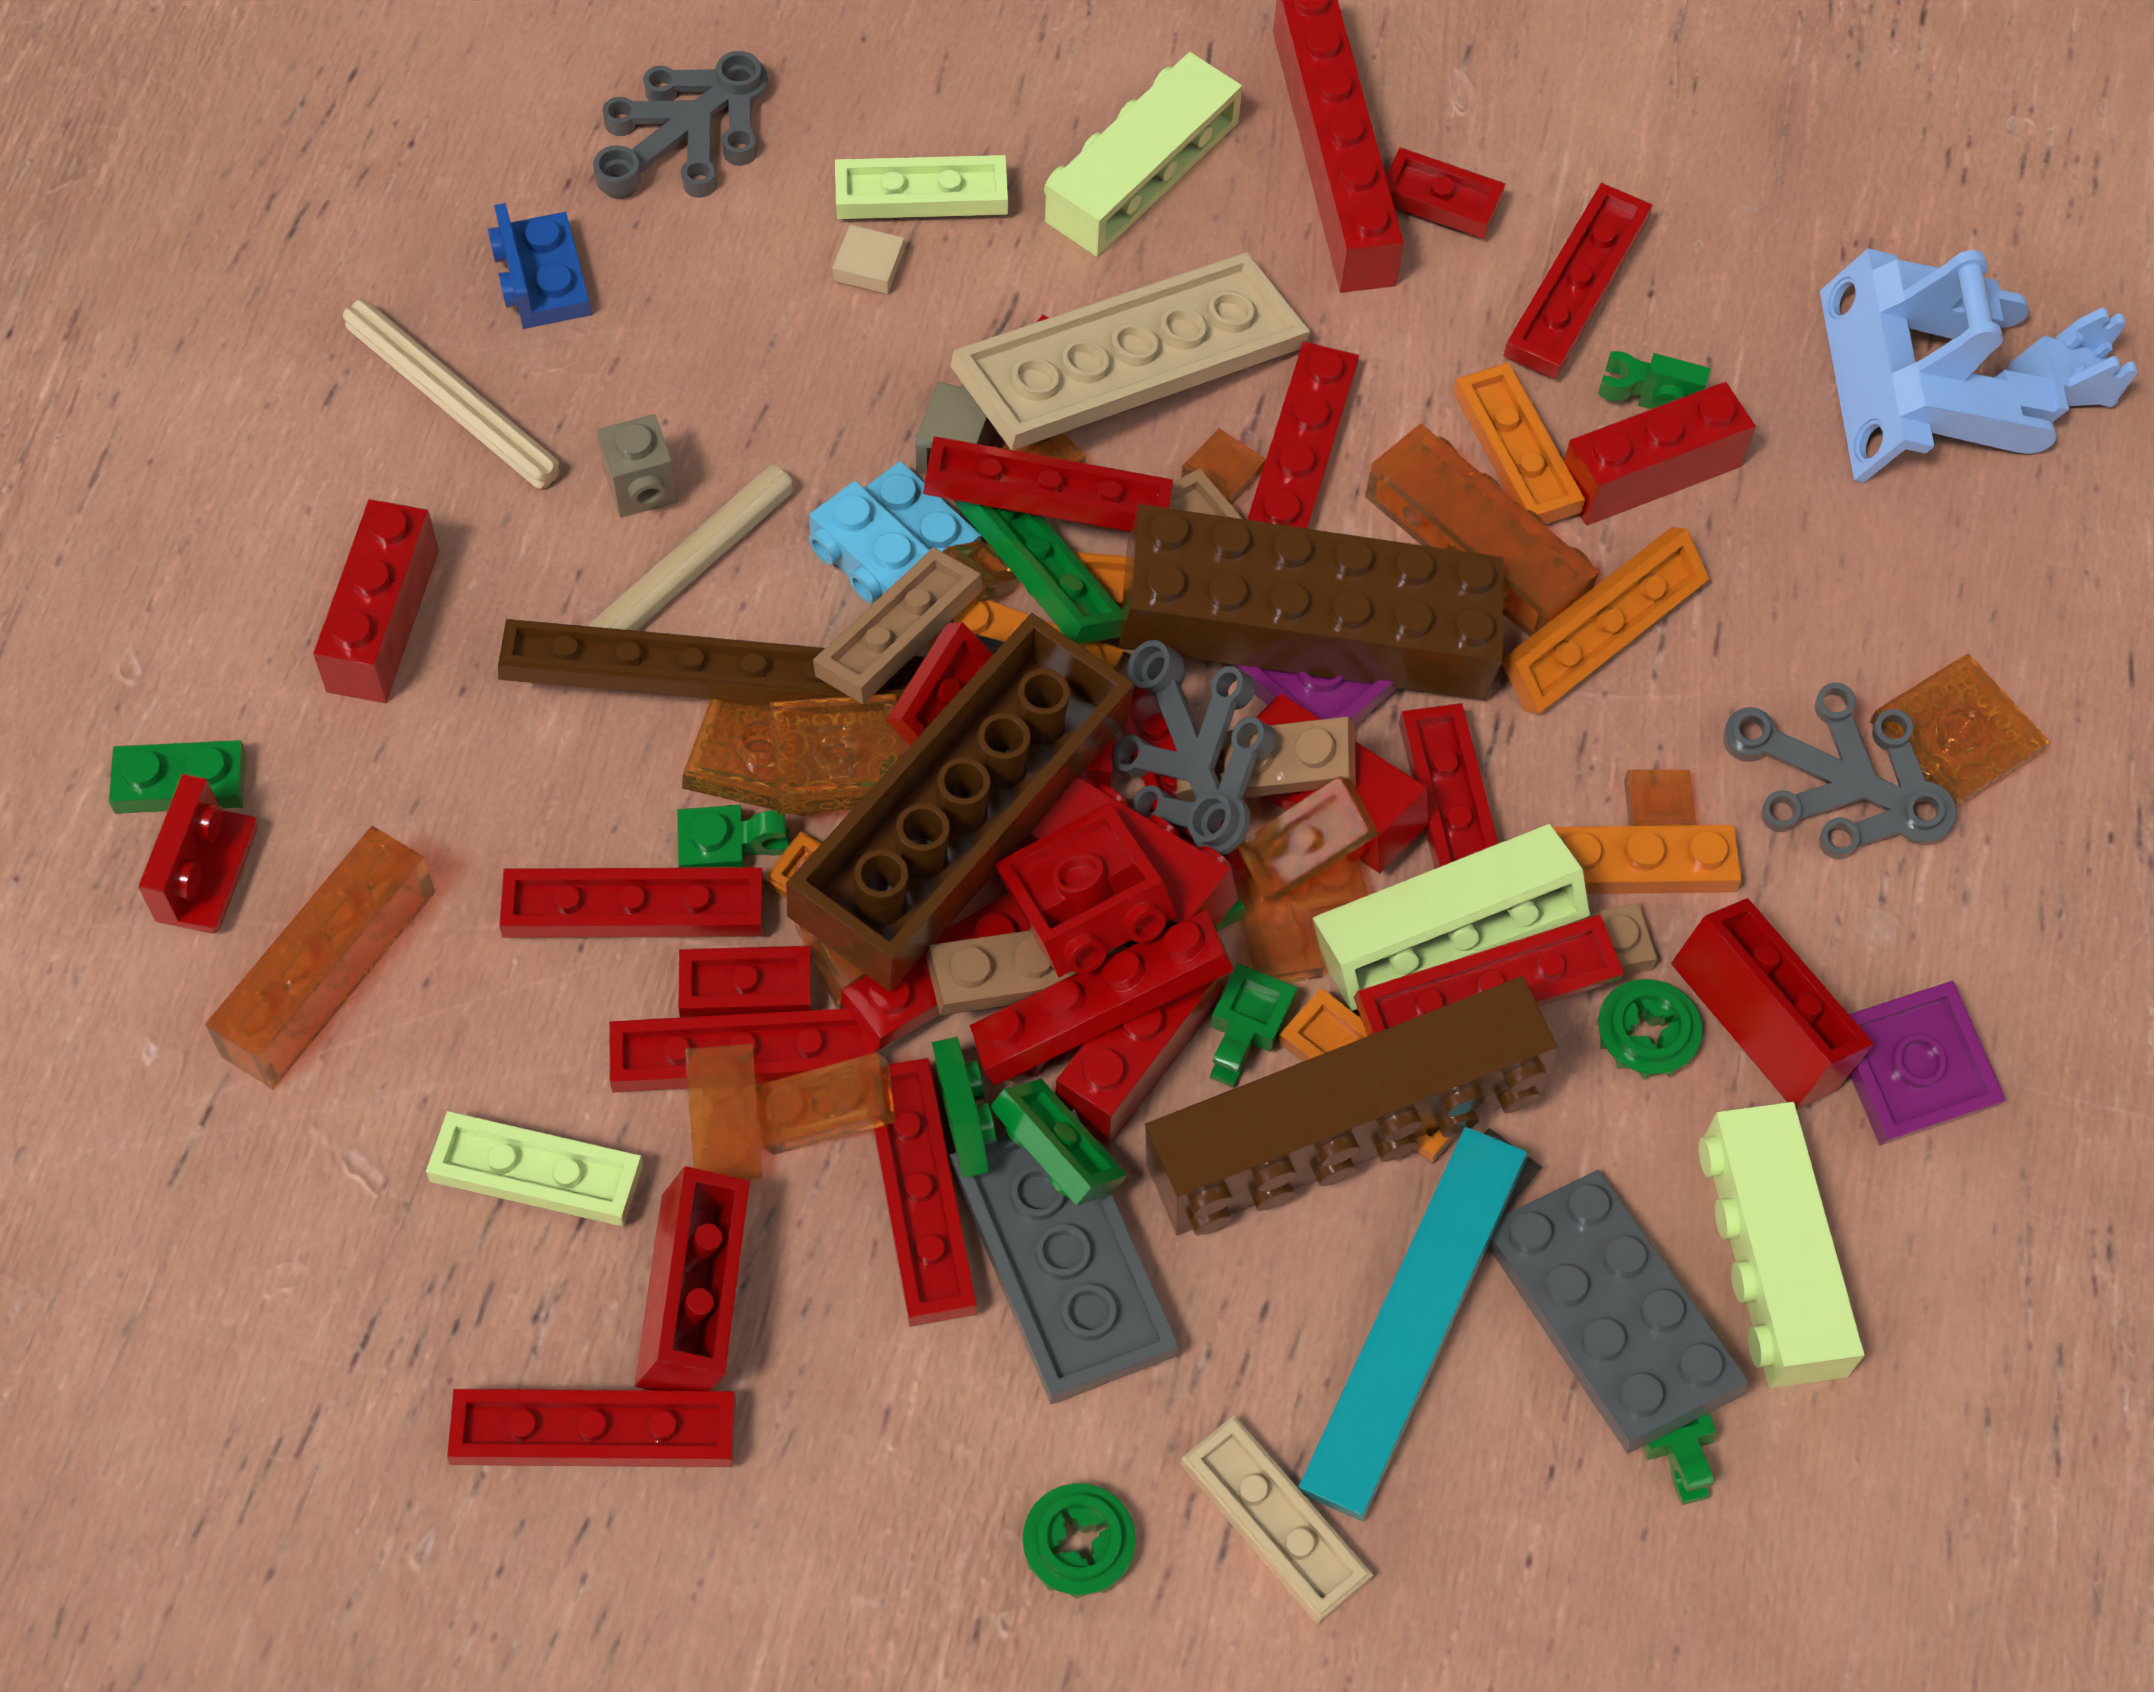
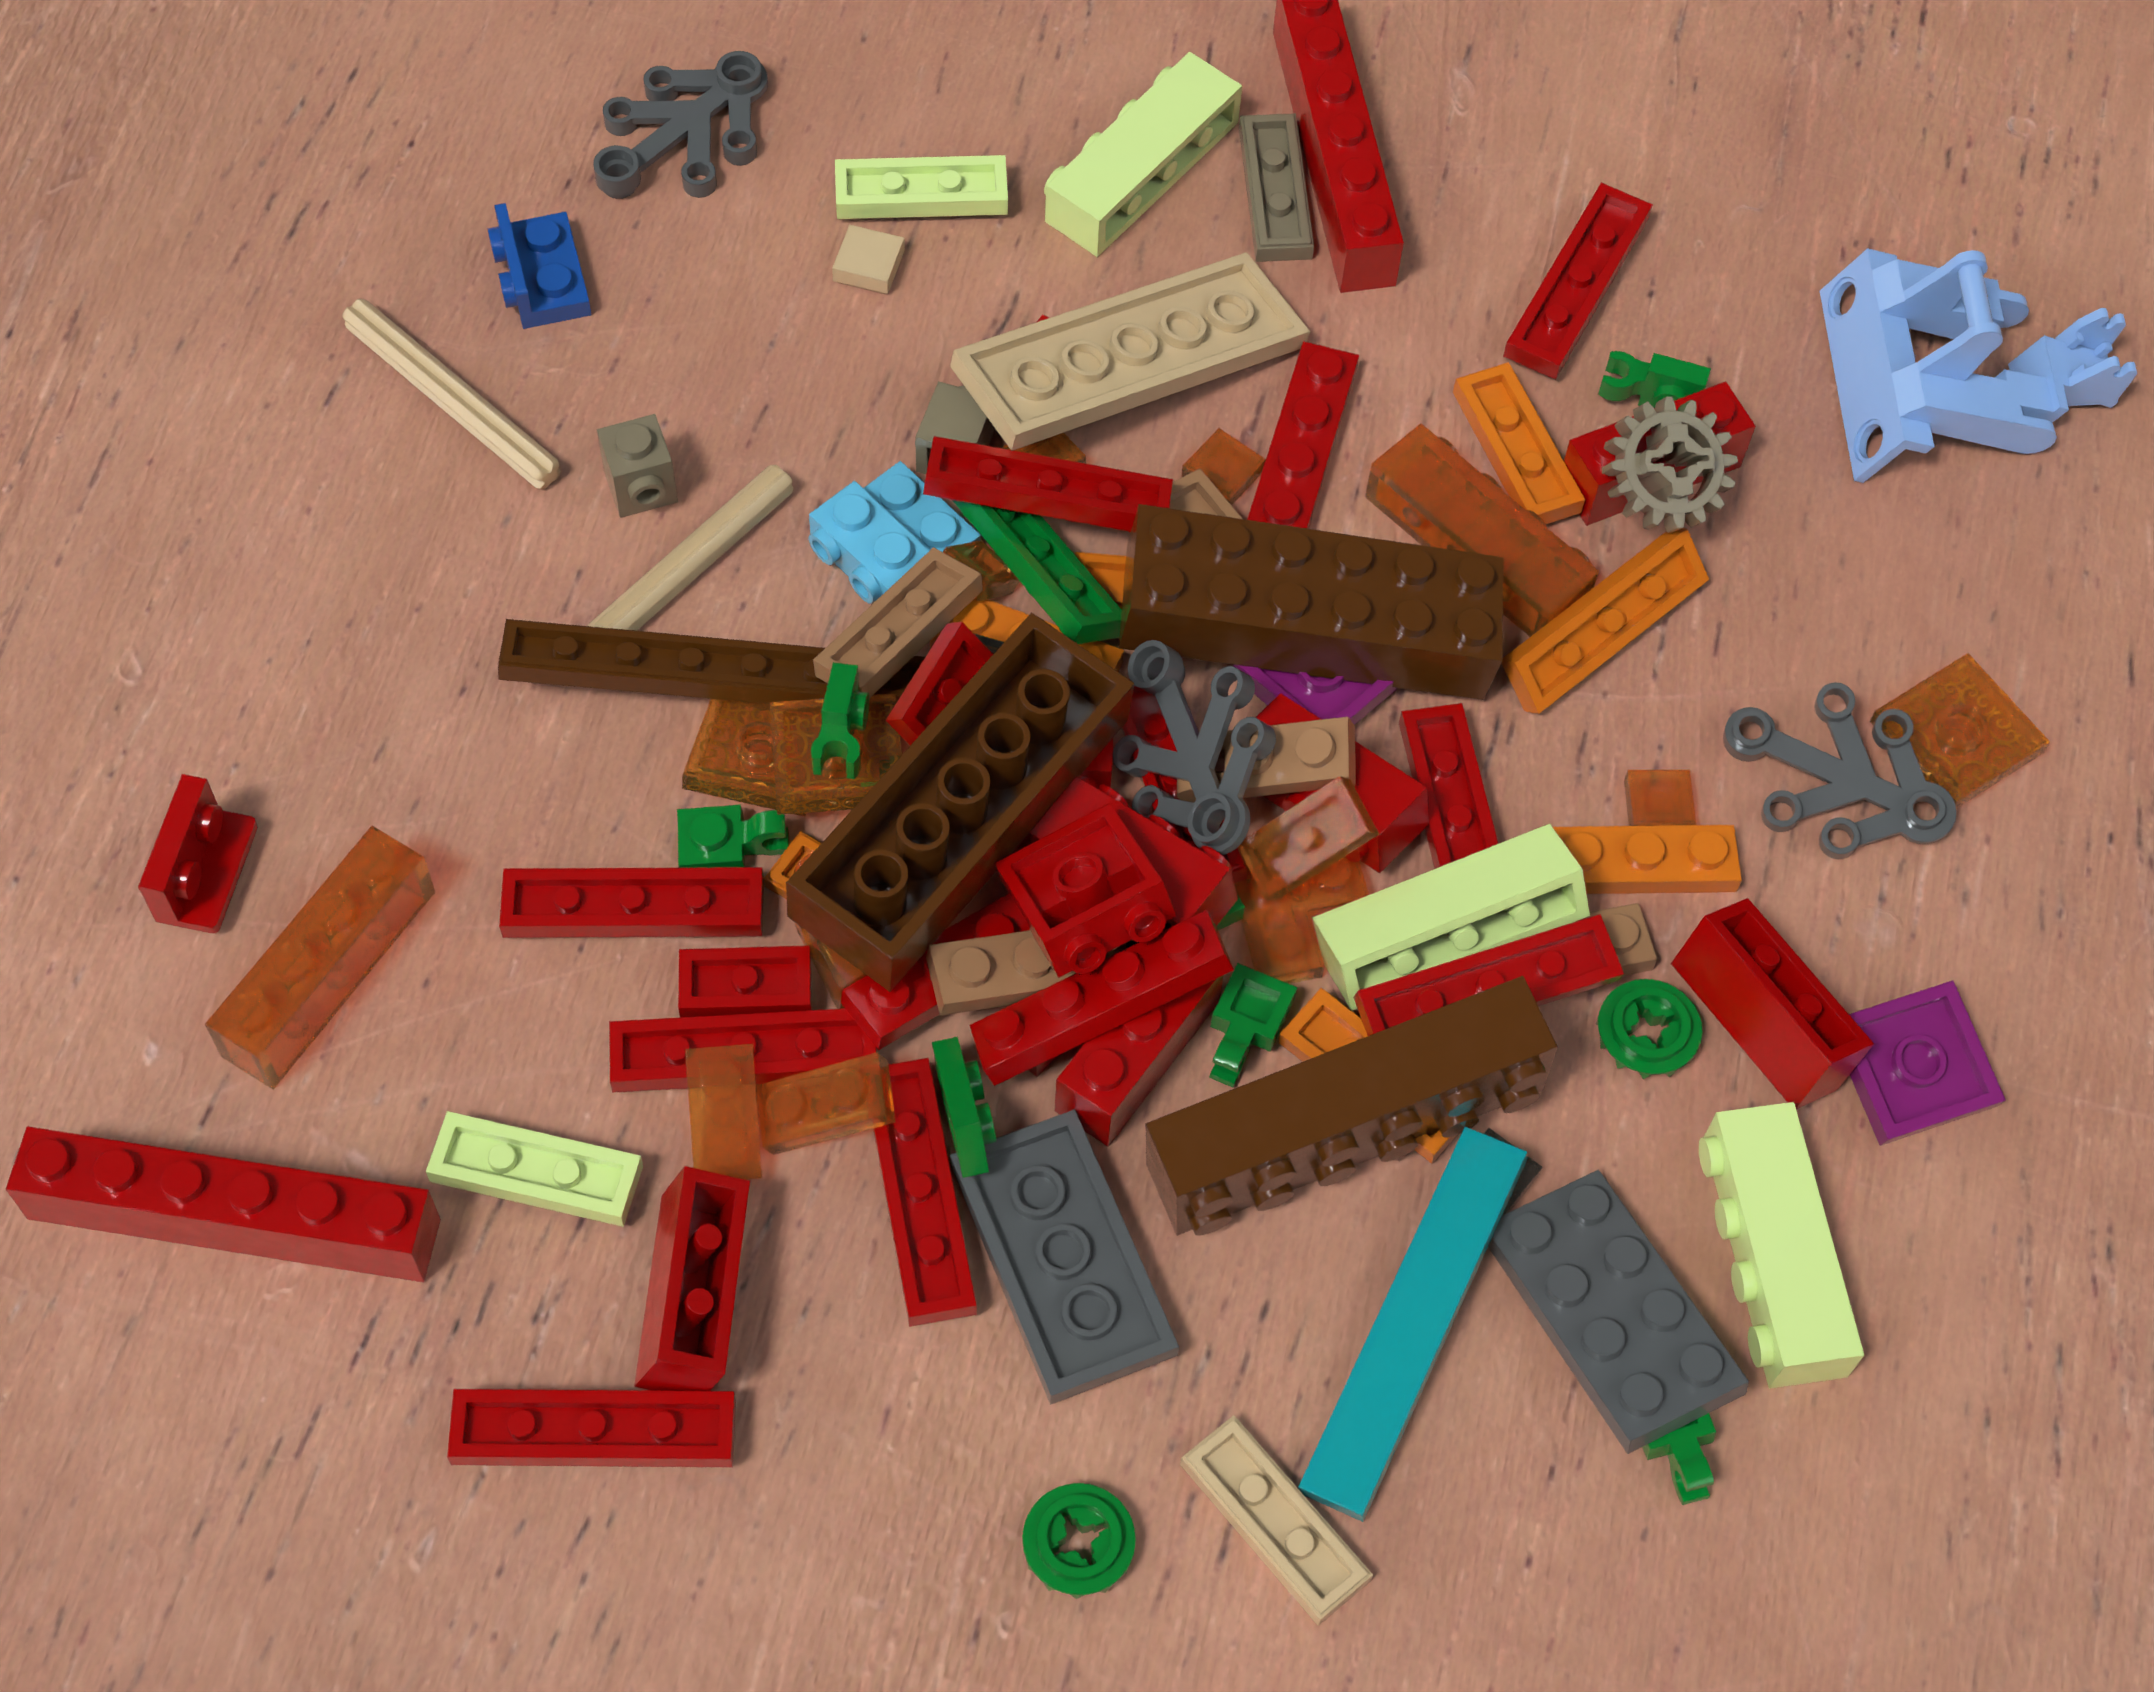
(149, 774): green plate -> none
(224, 1204): none -> red brick
(376, 601): red brick -> none
(842, 714): none -> green plate
(1058, 1142): green plate -> none
(1276, 187): none -> dark tan tile
(1443, 192): red plate -> none
(1682, 442): none -> dark tan gear

